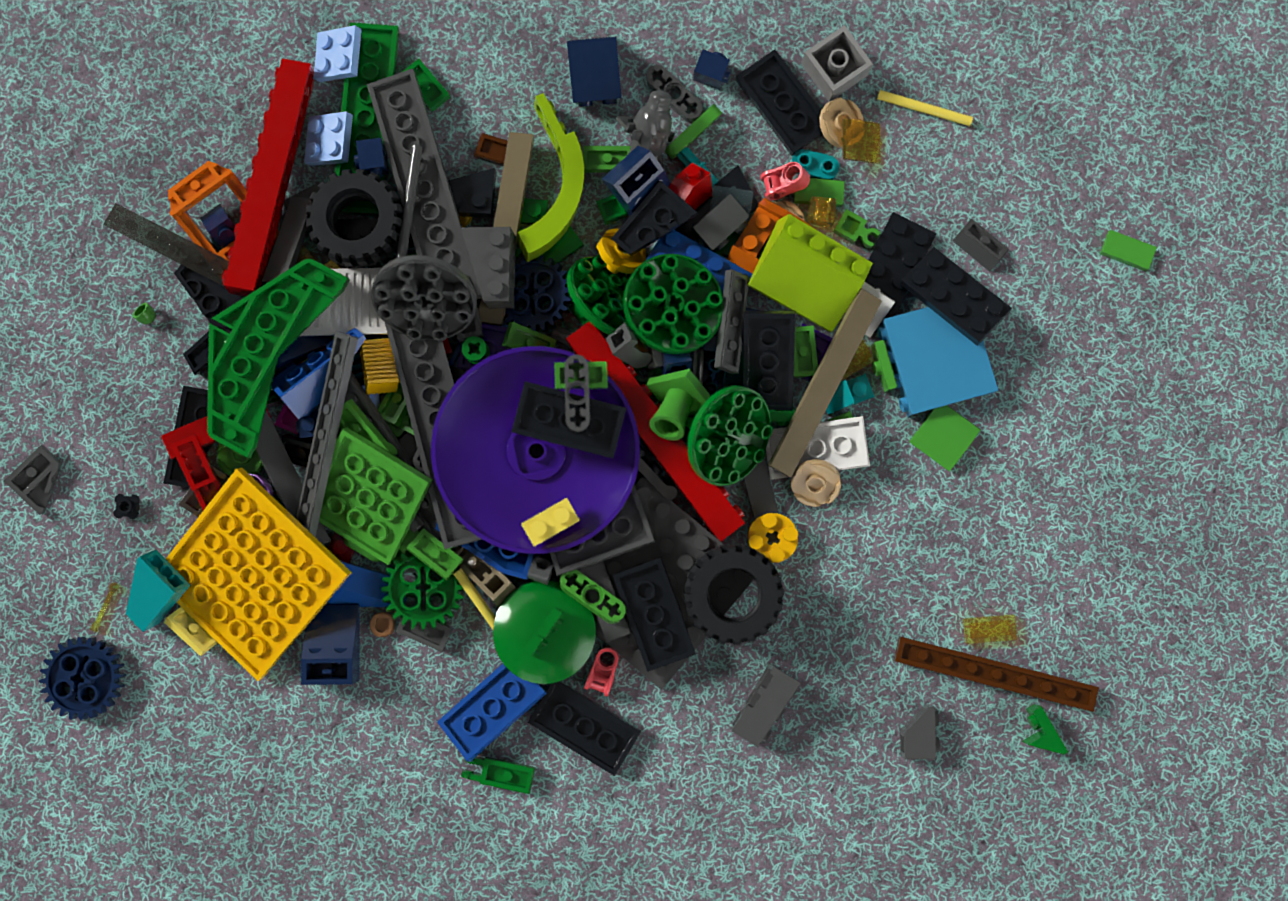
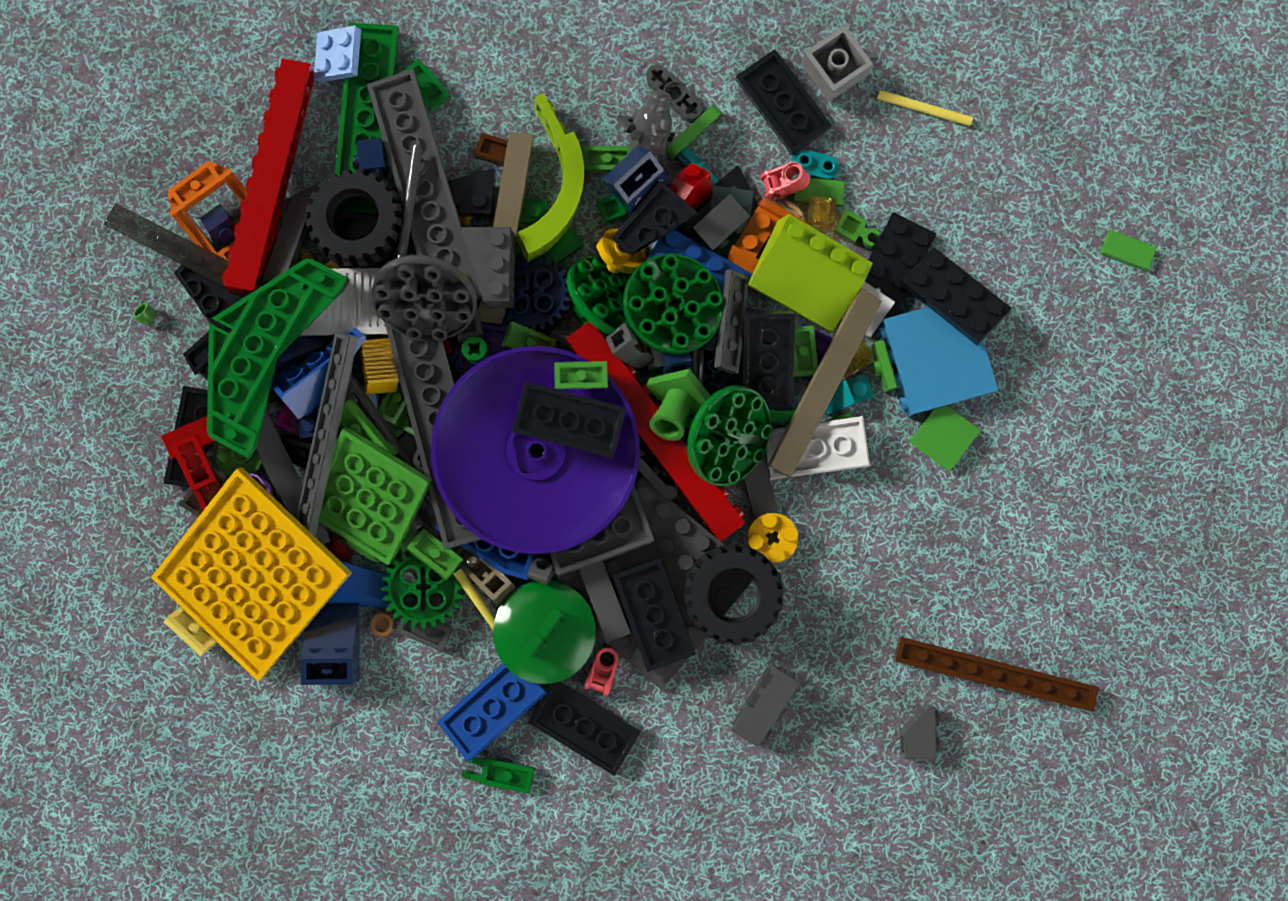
(36, 478): dark grey wing -> none
(104, 683): dark blue gear -> none
(113, 587): clear yellow hinge -> none
(132, 511): black plate -> none
(153, 590): teal slope -> none
(328, 139): light blue plate -> none
(550, 522): light yellow plate -> none
(583, 373): dark grey beam -> none
(591, 585): bright green beam -> none
(594, 70): dark blue slope -> none
(712, 69): dark blue brick -> none
(815, 482): tan tile -> none
(832, 119): tan tile -> none
(861, 141): clear yellow piece -> none
(980, 245): dark grey slope -> none
(989, 629): clear yellow tile -> none
(1046, 737): green slope -> none

